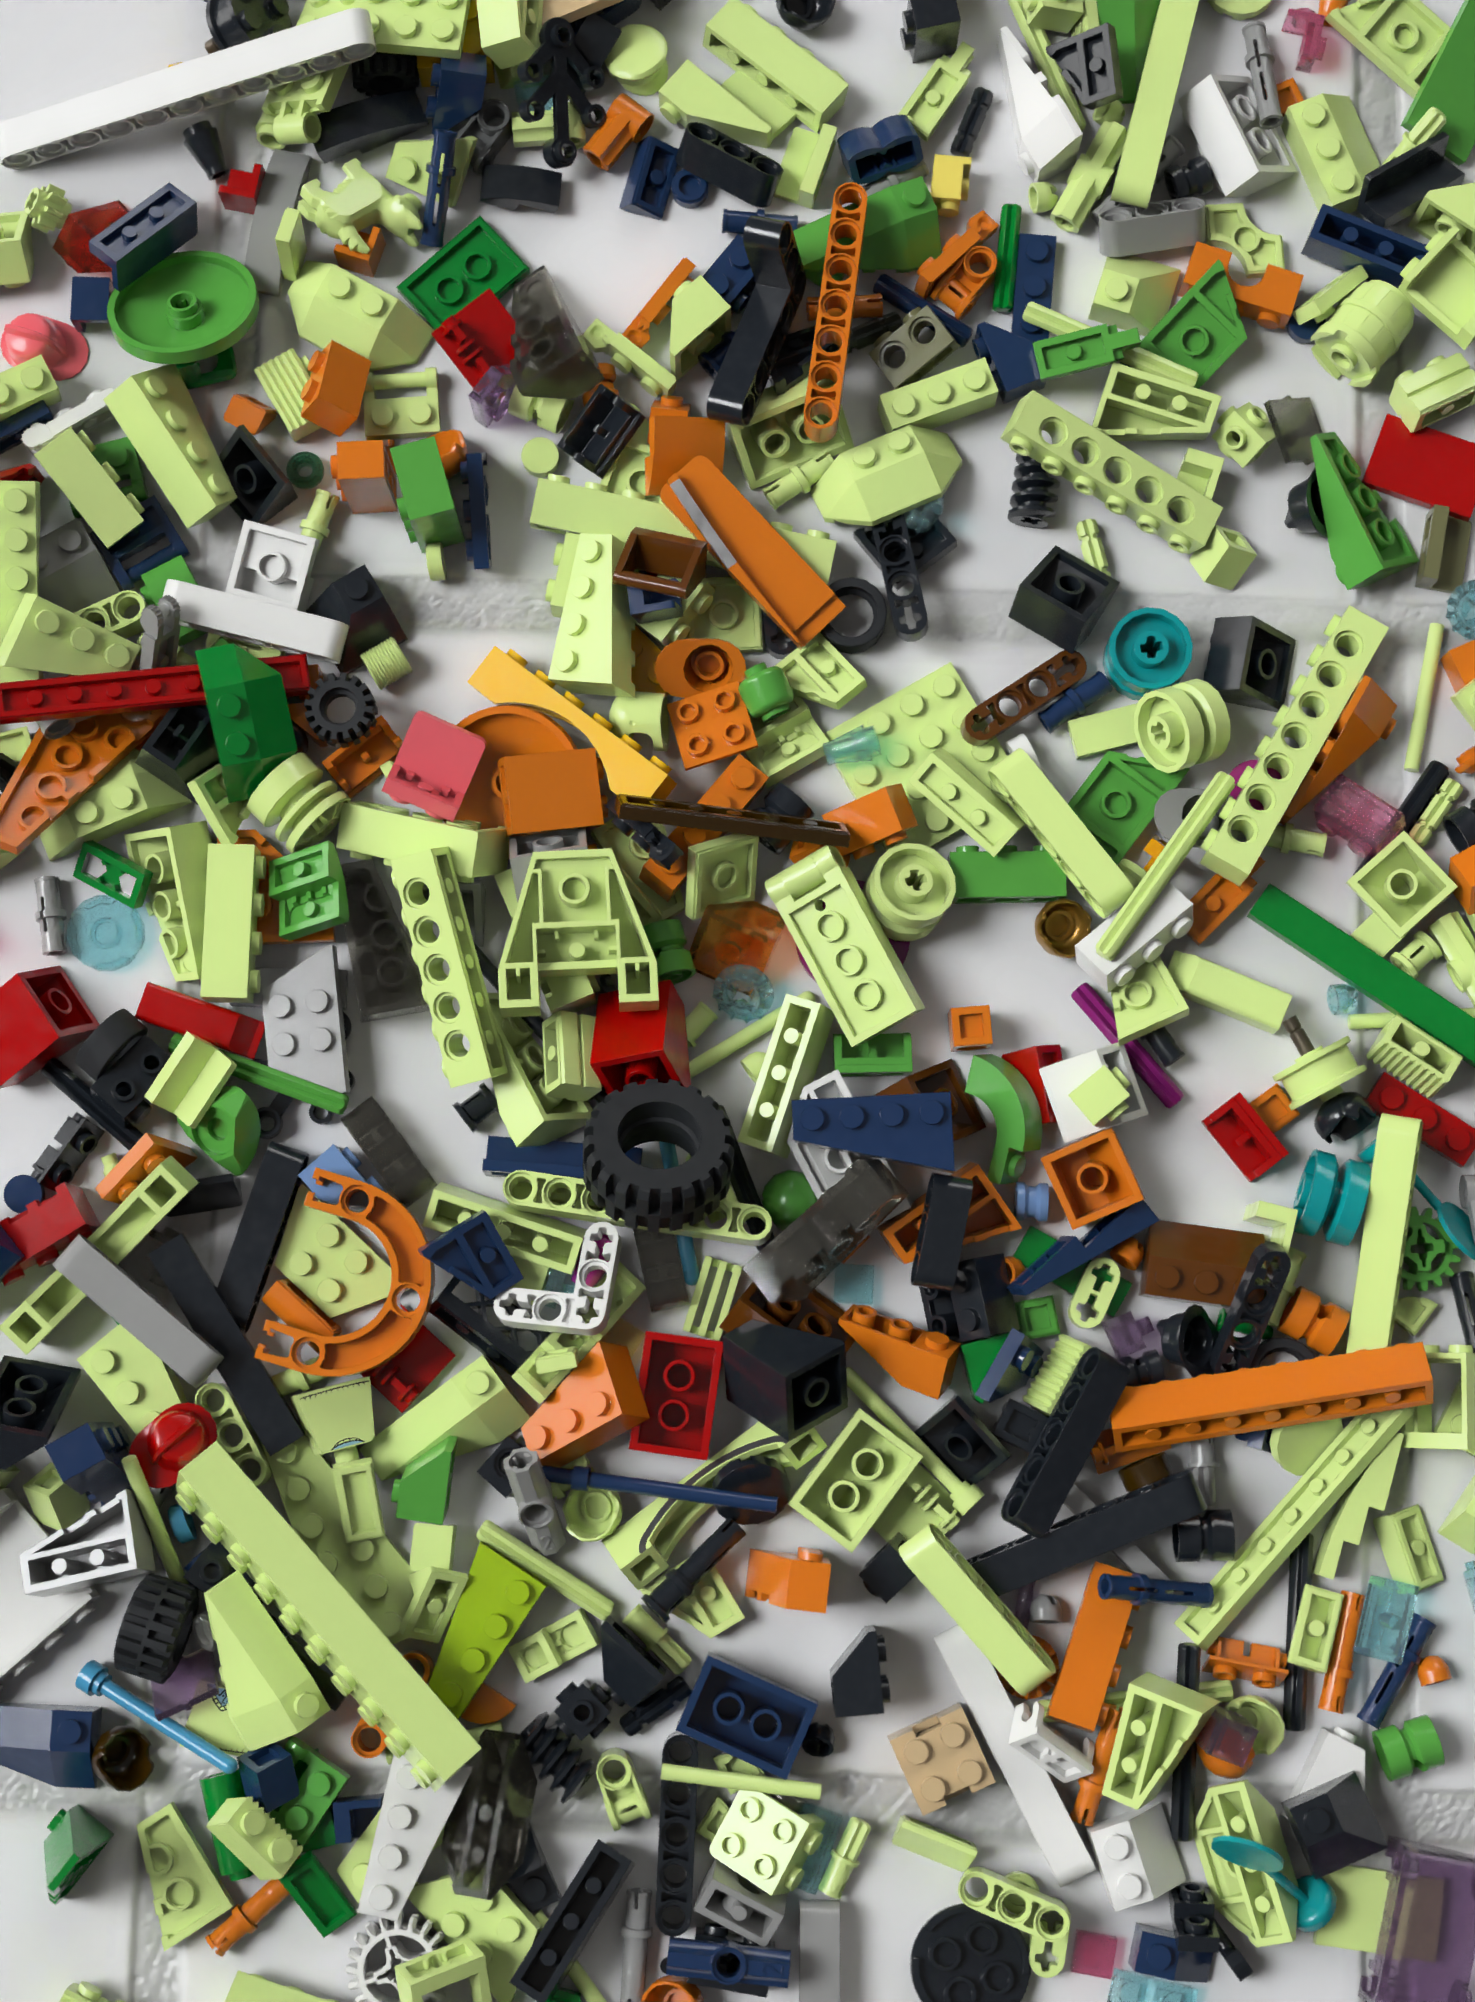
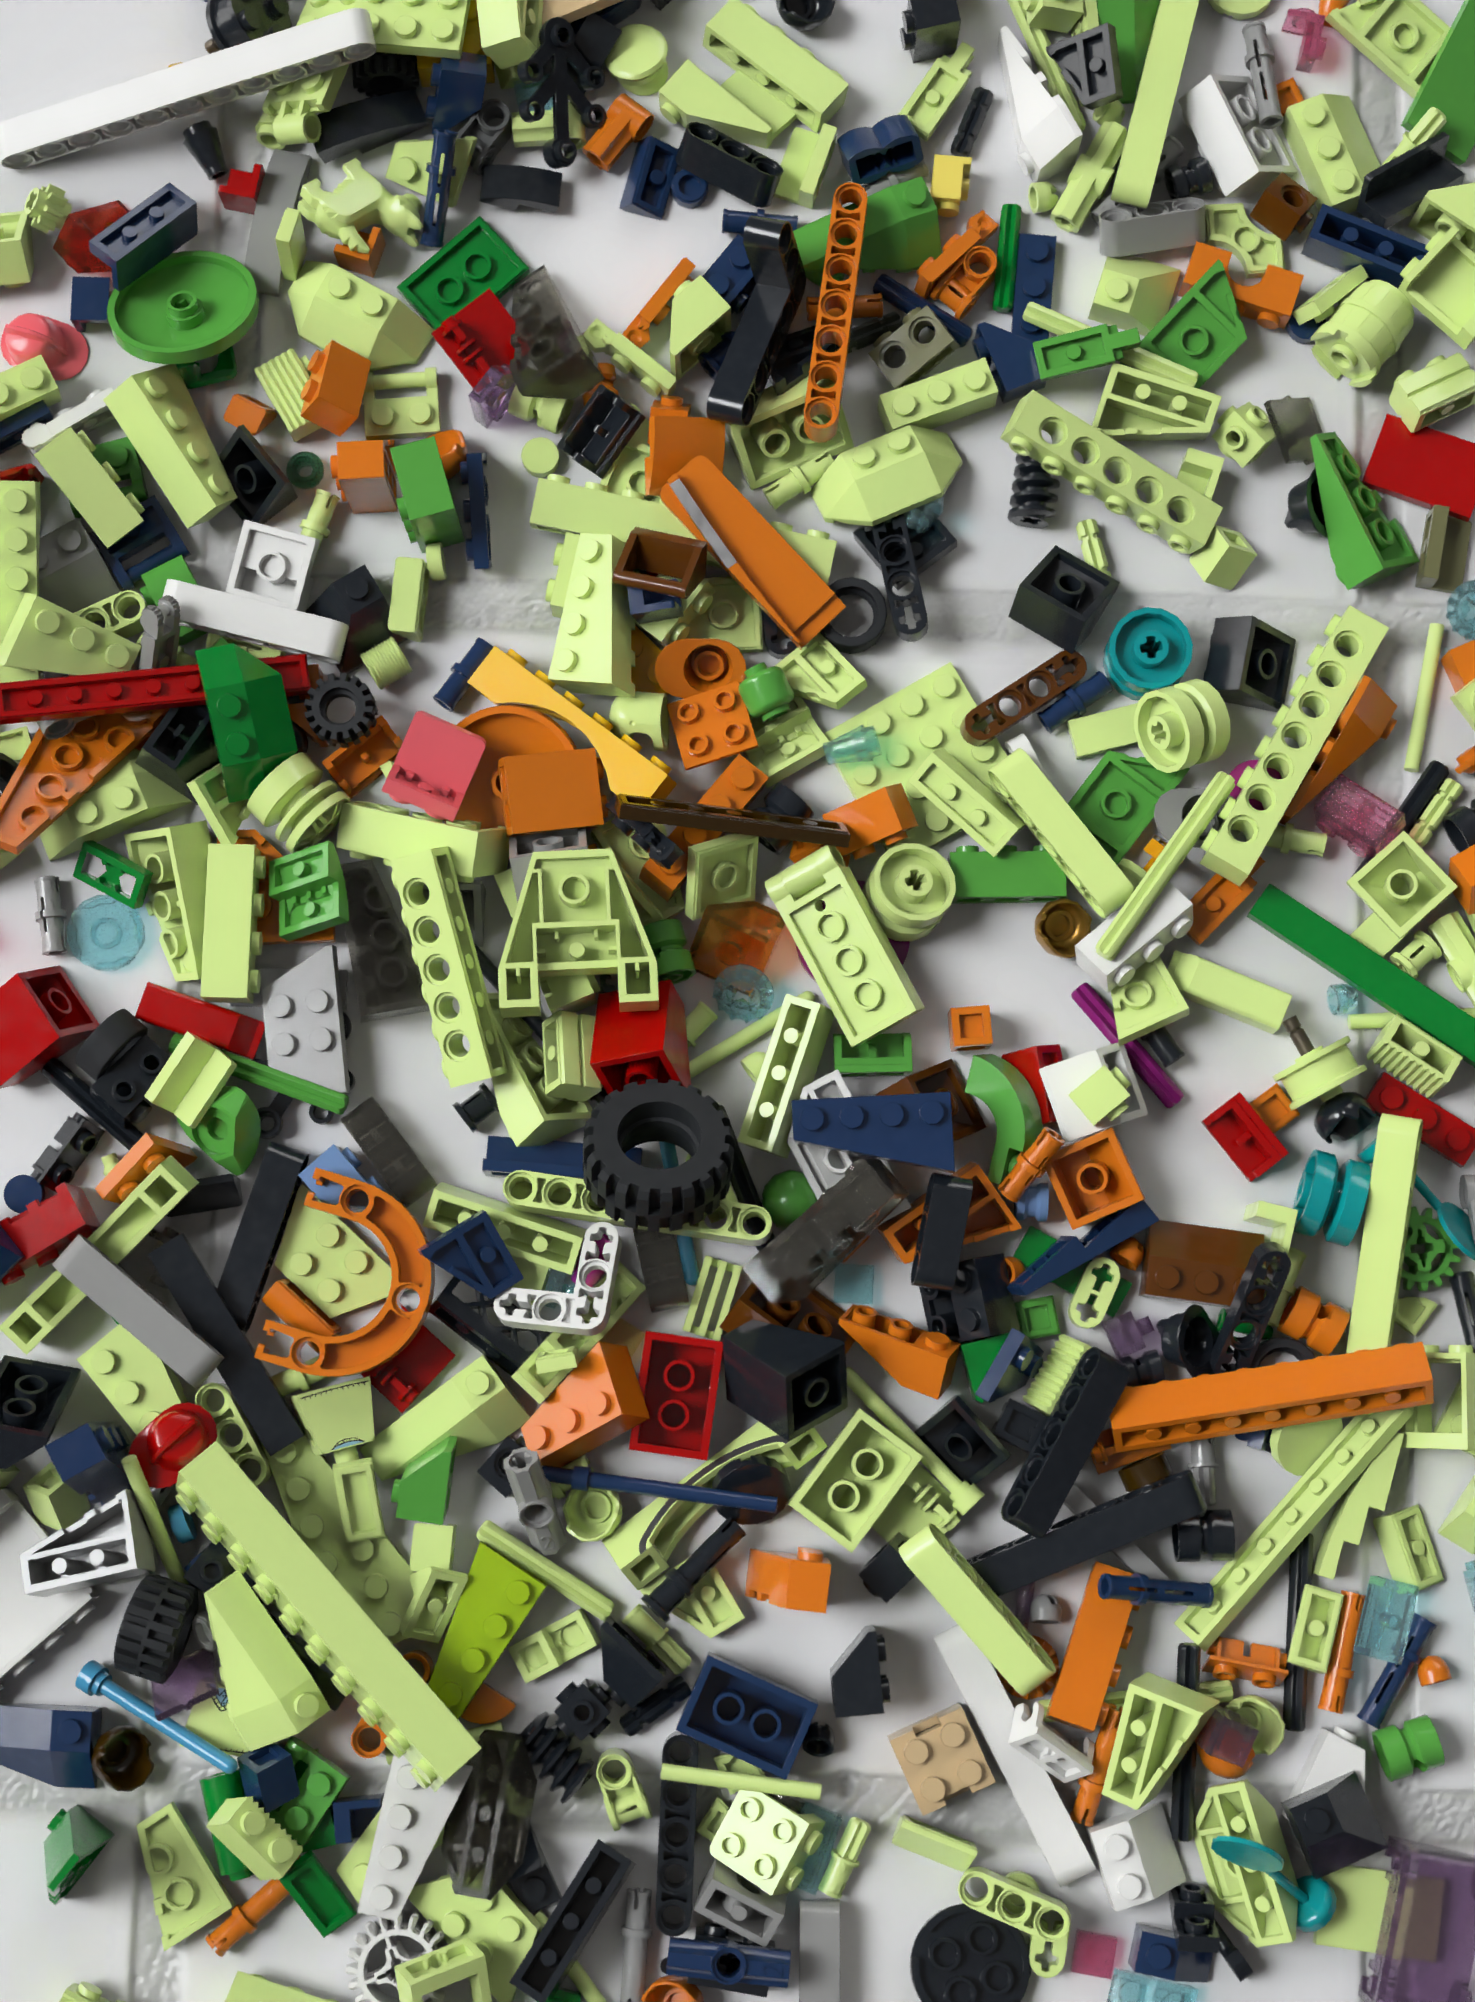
(409, 598): none -> yellowish green slope
(457, 683): none -> dark blue pin
(1031, 1164): none -> orange pin
(1284, 207): none -> reddish brown brick

